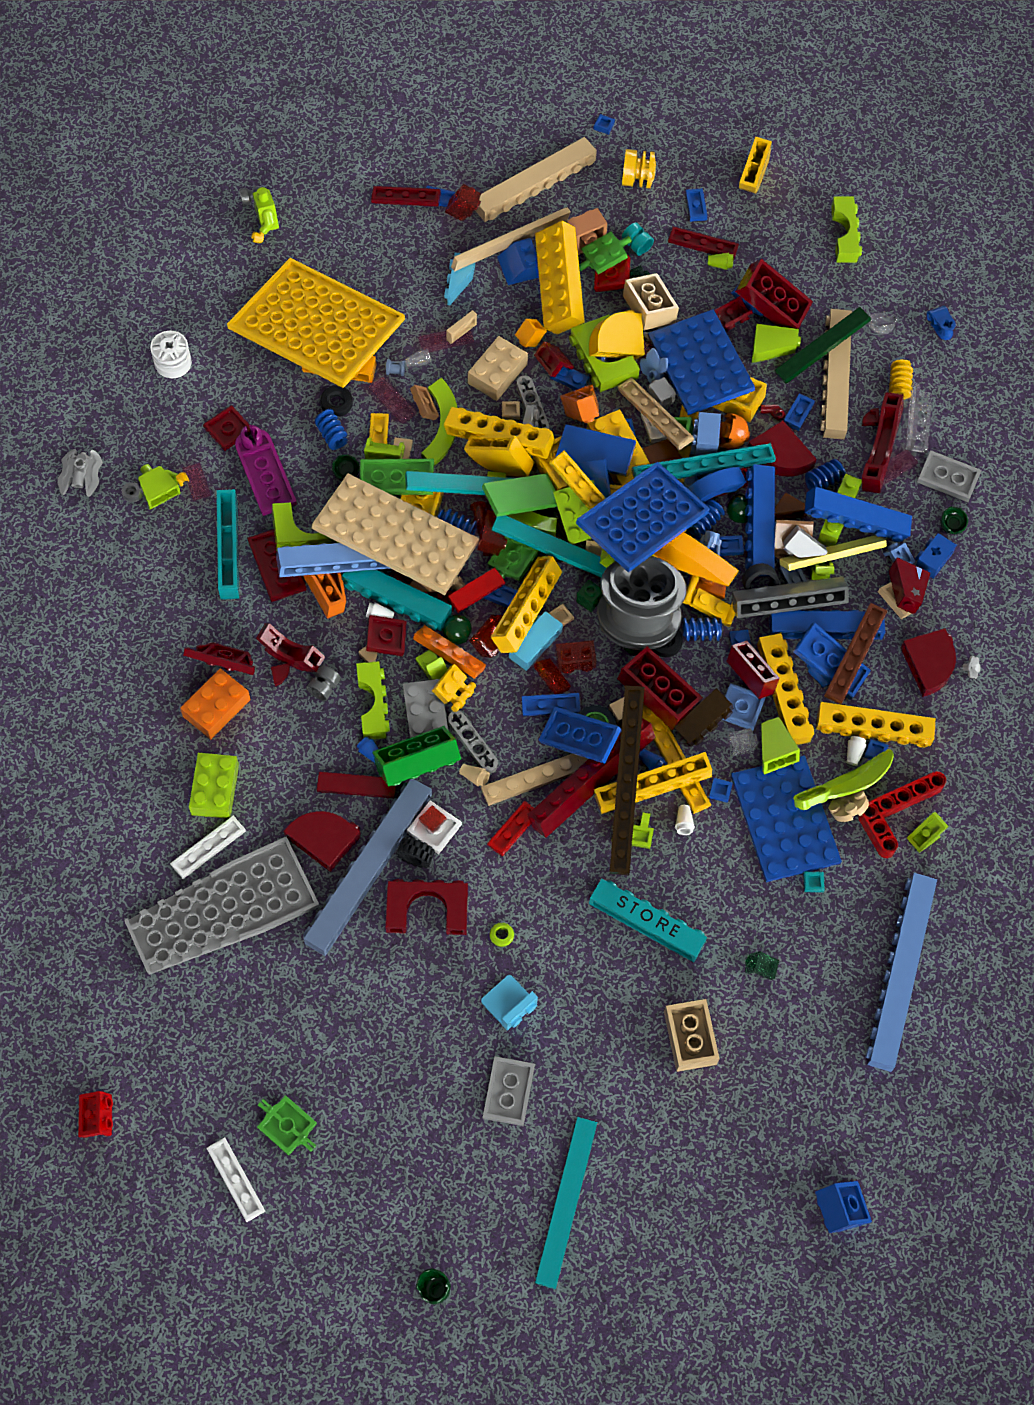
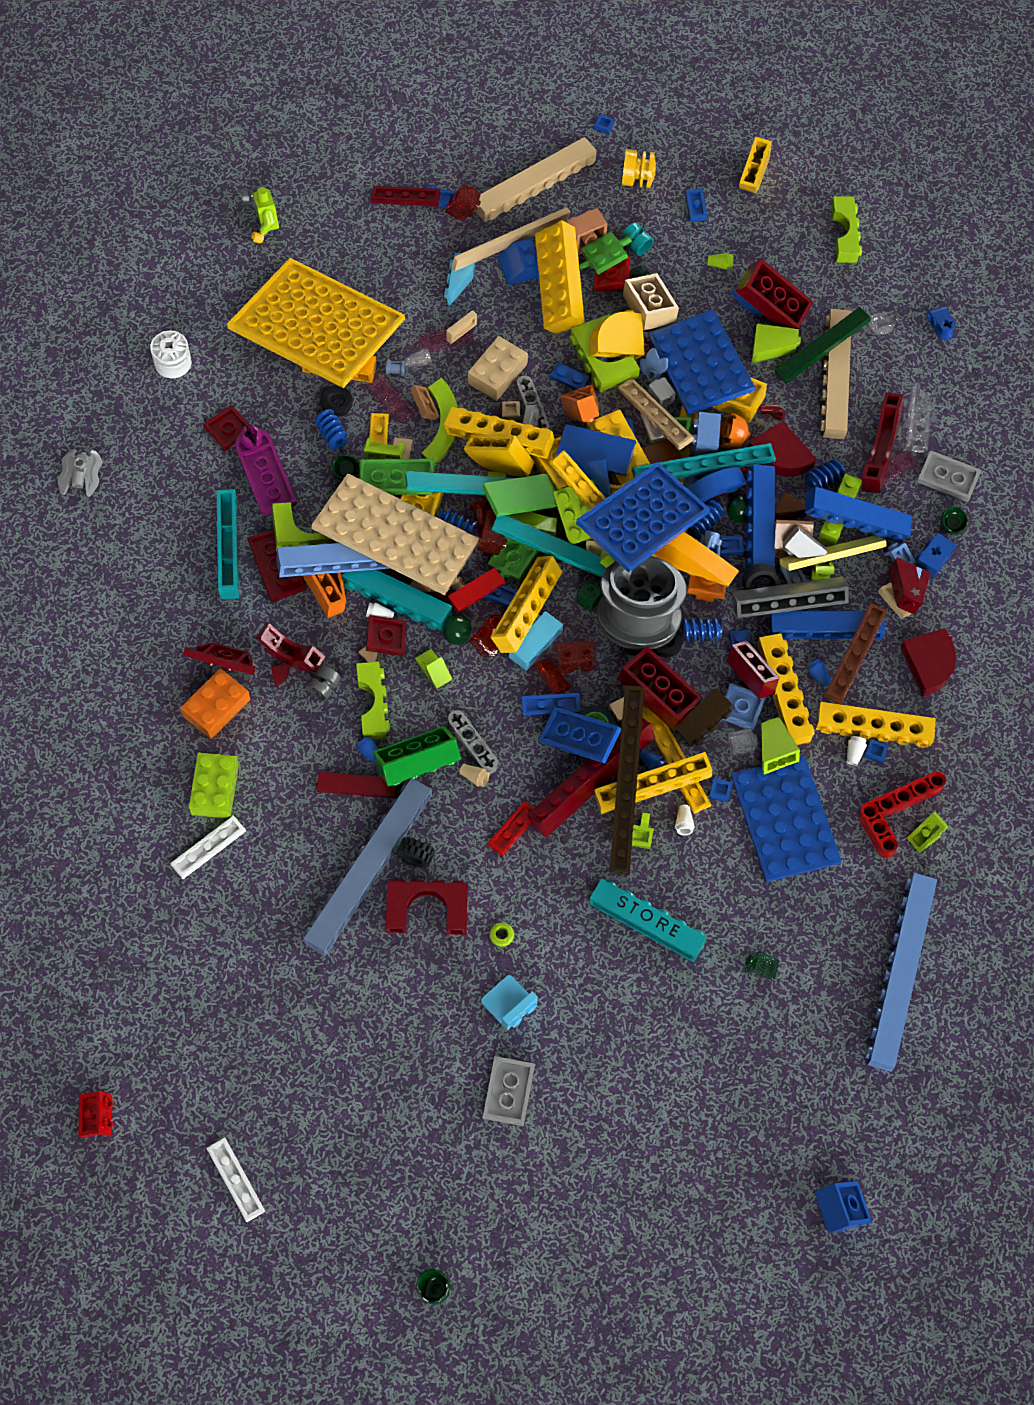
(155, 485): lime torso -> none
(197, 484): clear pink tile -> none
(224, 907): light grey wing -> none
(287, 1125): bright green plate -> none
(323, 837): dark red brick -> none
(423, 707): light grey plate -> none
(432, 819): clear red tile -> none
(441, 836): white plate -> none
(448, 686): yellow plate -> none
(449, 651): orange plate -> none
(530, 333): light orange brick -> none
(532, 778): tan plate -> none
(552, 358): dark red panel -> none
(562, 614): tan tile -> none
(566, 1203): teal tile -> none
(691, 1035): tan brick -> none
(701, 242): dark red tile -> none
(708, 603): yellow plate -> none
(732, 313): dark red bracket -> none
(799, 412): blue plate -> none
(813, 881): teal tile -> none
(825, 655): blue tile -> none
(848, 783): lime plant -> none
(848, 806): tan plate -> none
(871, 418): dark red tile -> none
(901, 378): yellow piece -> none
(973, 667): light grey plant -> none

